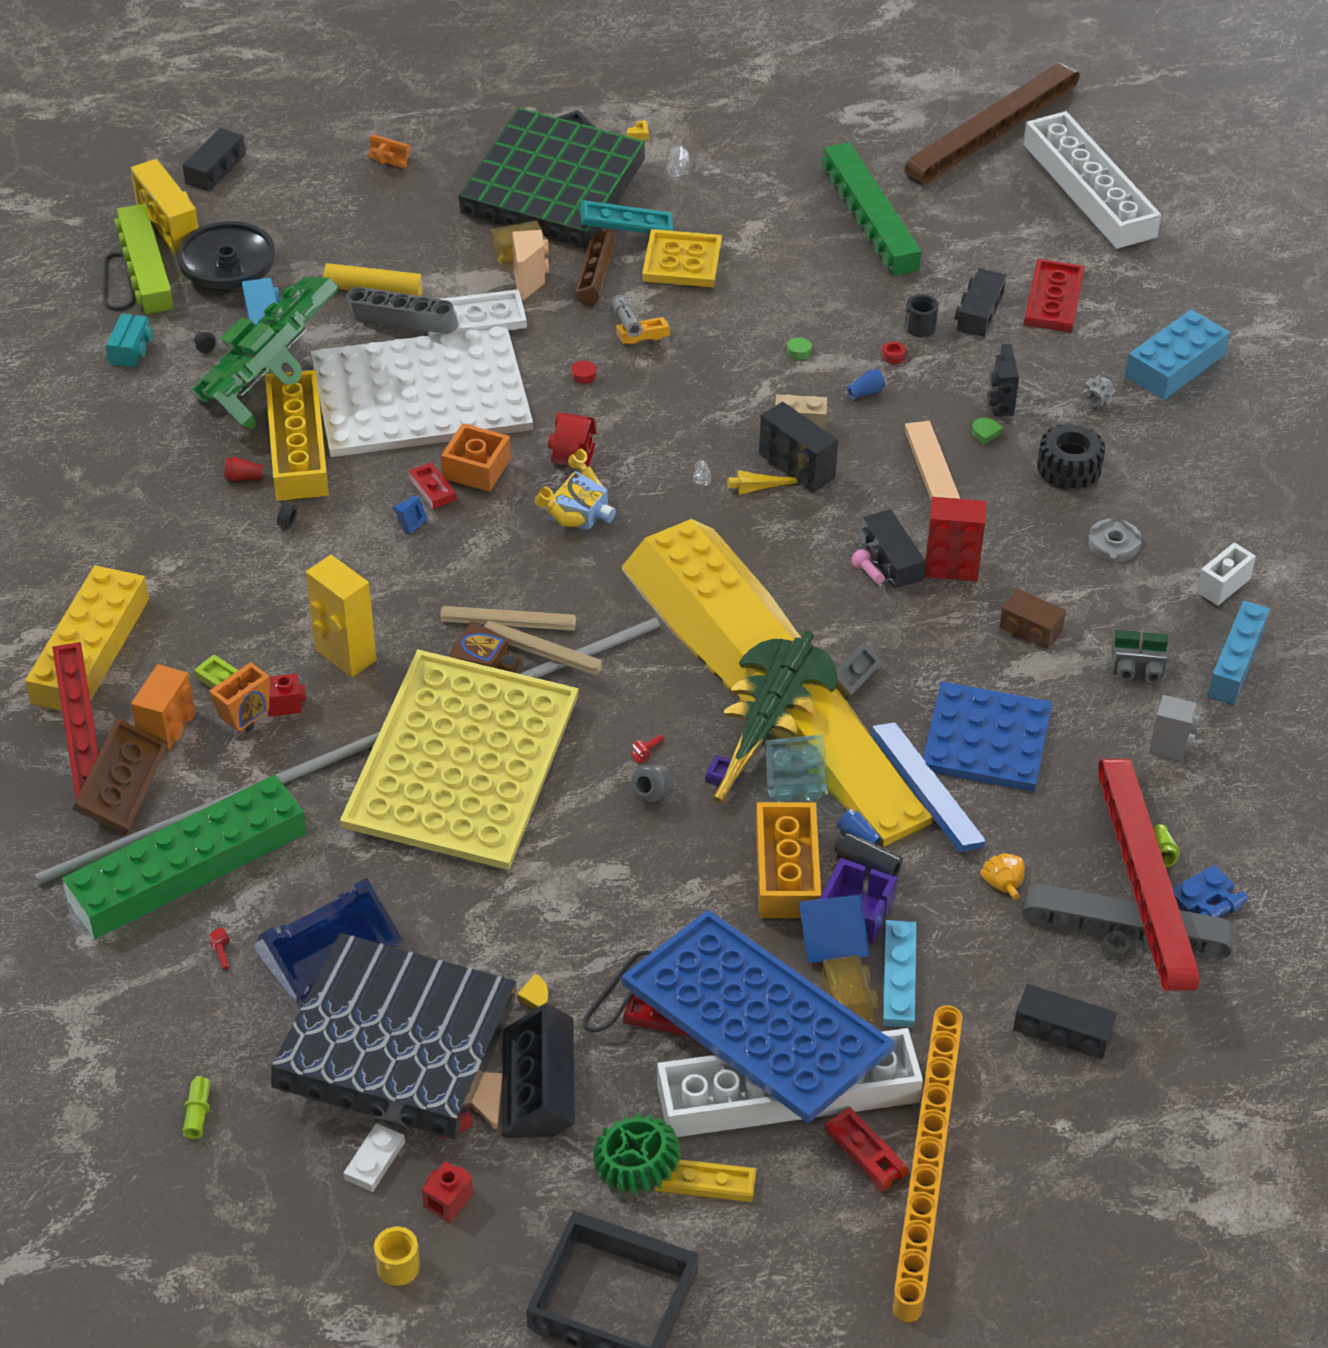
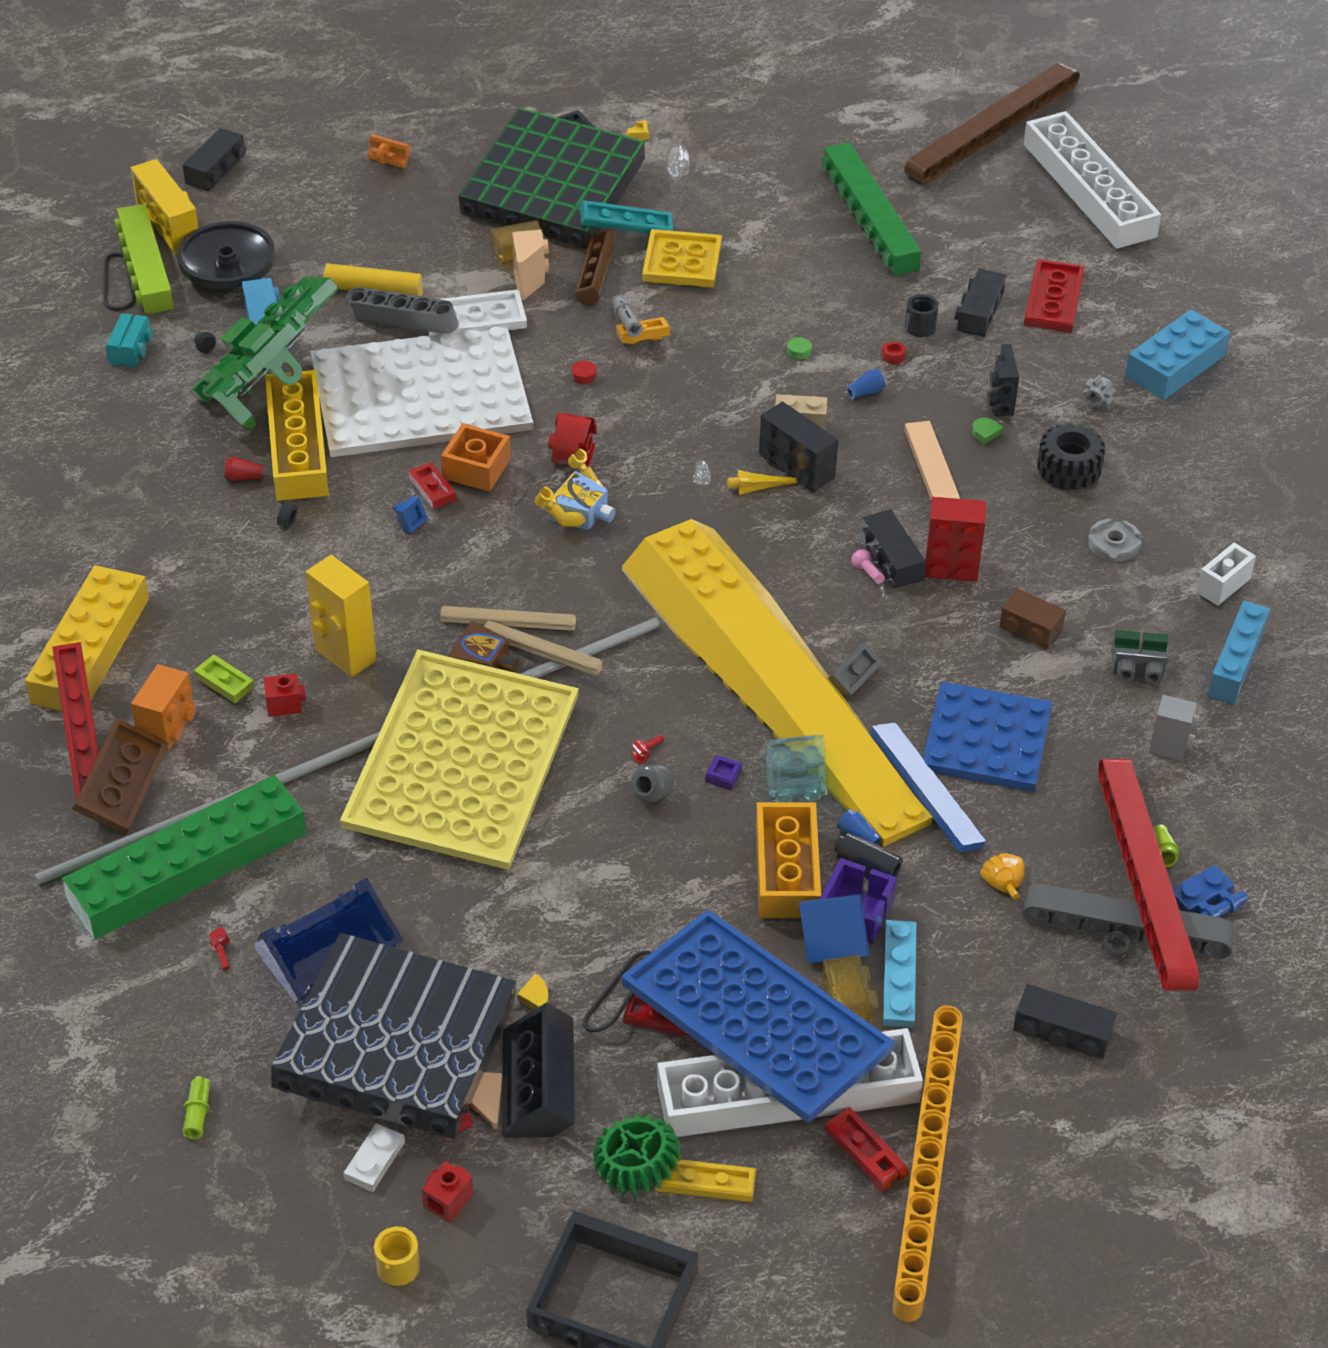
(242, 697): orange torso -> none
(787, 667): dark green animal -> none

